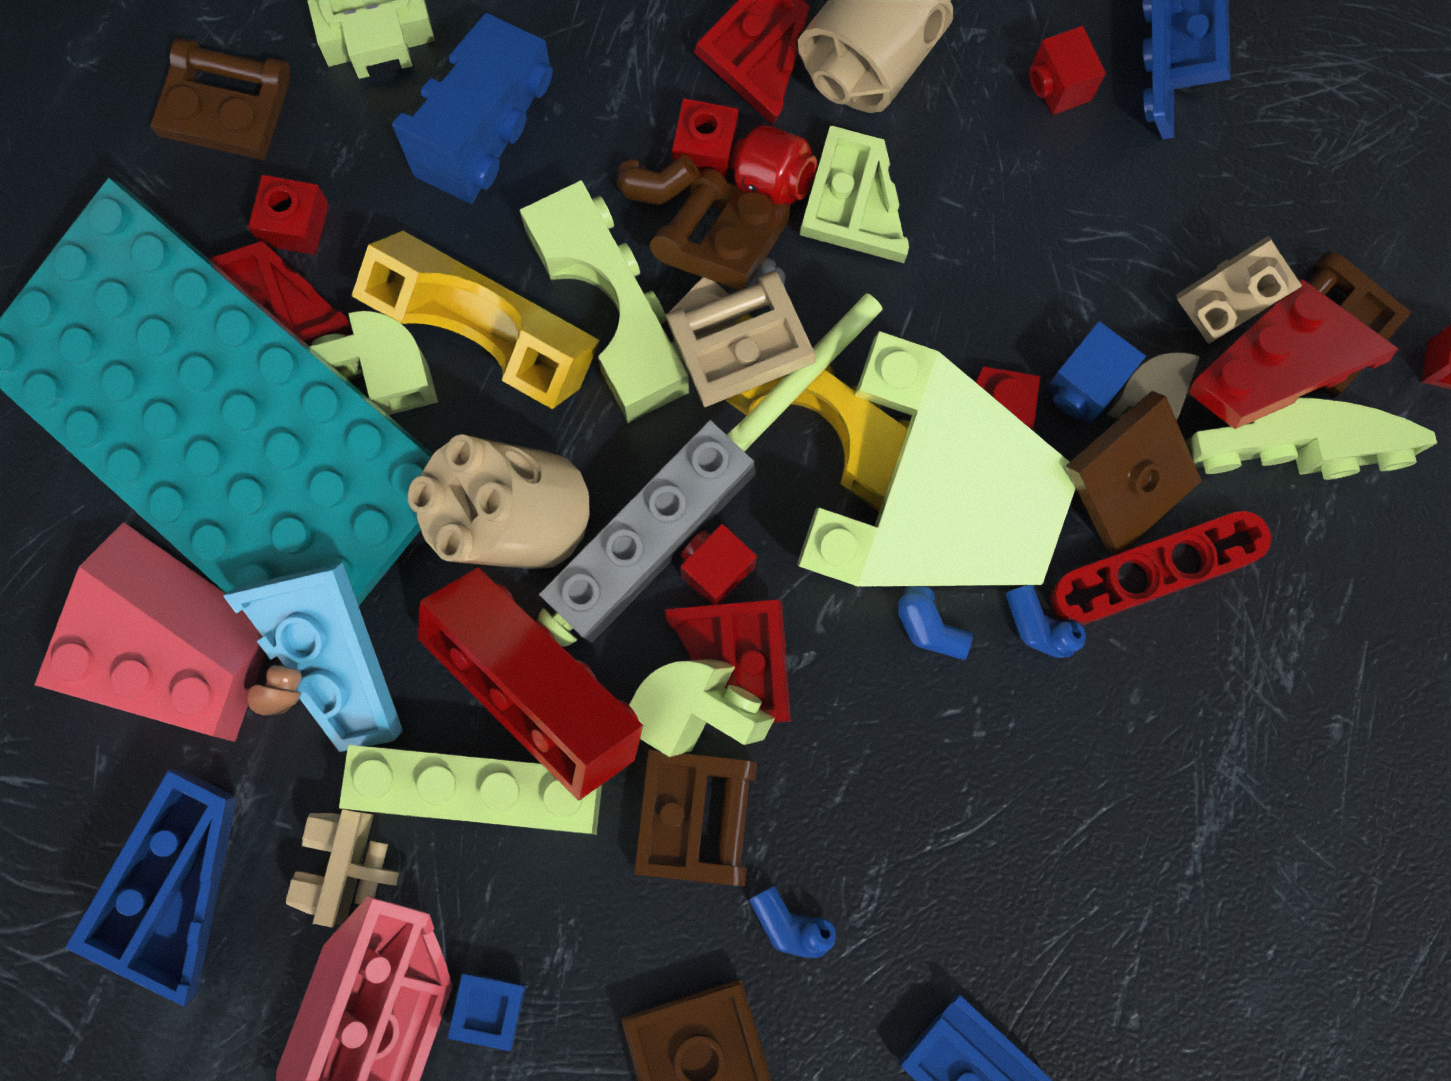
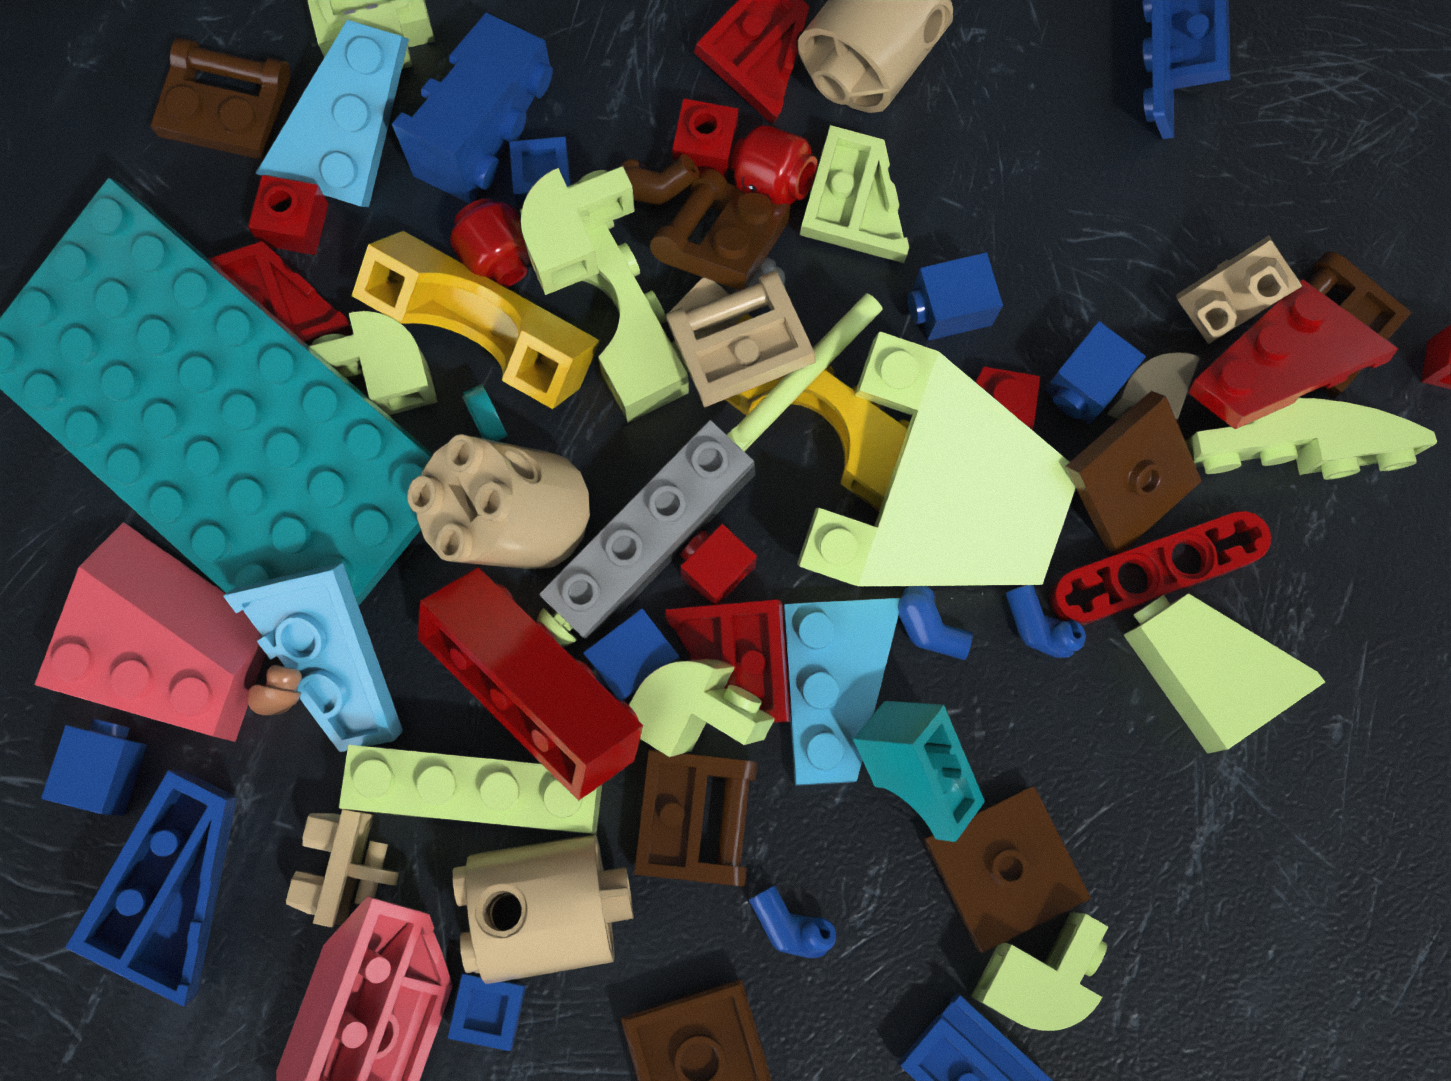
(95, 768): none -> blue brick
(342, 116): none -> medium azure wing
(484, 413): none -> teal tile
(491, 241): none -> red head
(535, 159): none -> blue plate
(558, 221): none -> yellowish green brick
(564, 906): none -> tan cylinder
(629, 656): none -> blue brick
(834, 681): none -> medium azure wing
(921, 761): none -> teal arch
(955, 297): none -> blue brick
(1008, 870): none -> reddish brown plate
(1050, 992): none -> yellowish green brick
(1066, 70): red plate -> none
(1216, 670): none -> yellowish green slope

